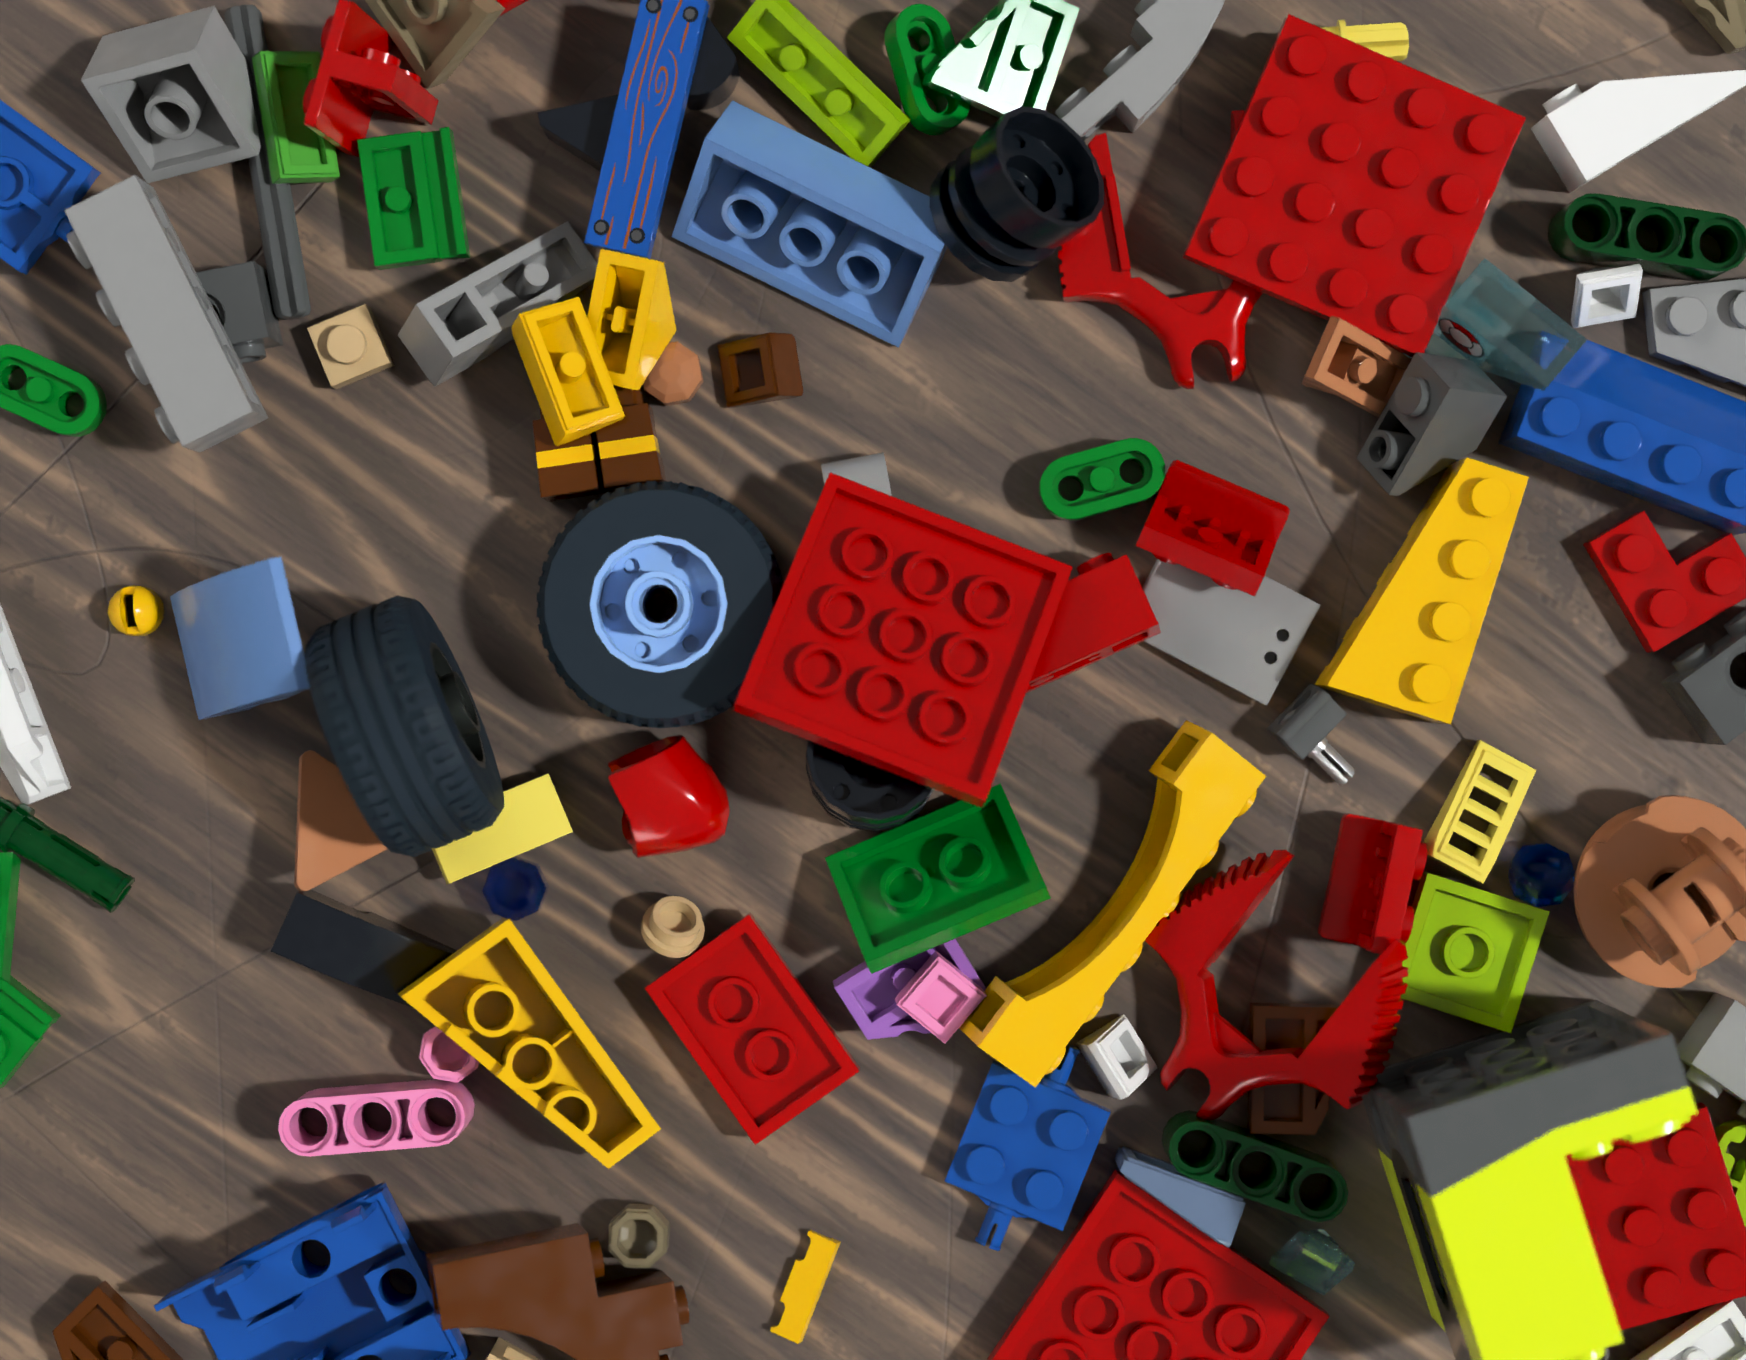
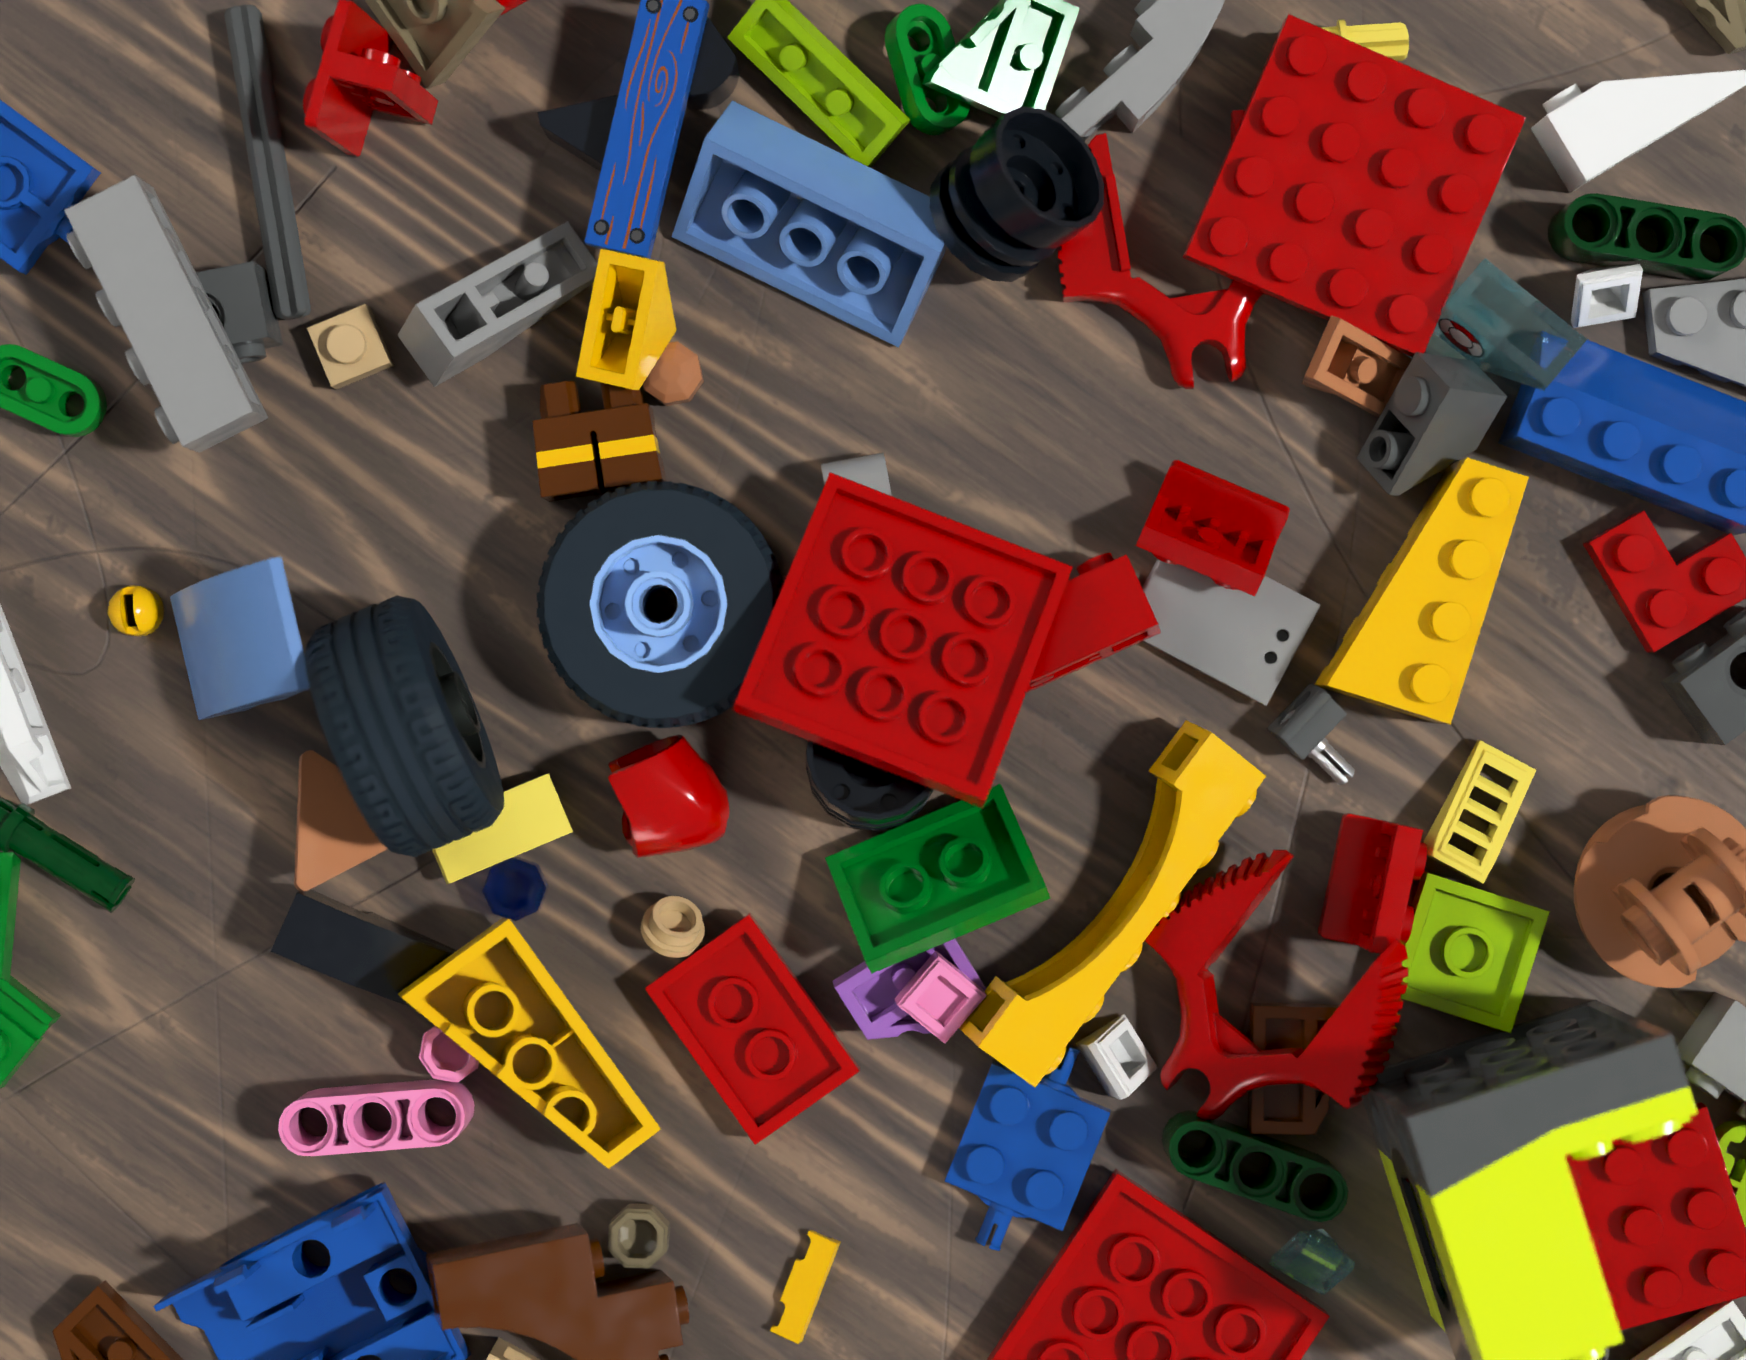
(176, 94): light grey slope -> none
(292, 148): bright green tile -> none
(413, 198): green plate -> none
(566, 370): yellow slope -> none
(760, 369): reddish brown slope -> none
(1100, 479): green plate -> none
(1202, 1205): sand blue slope -> none
(1541, 875): clear blue tile -> none

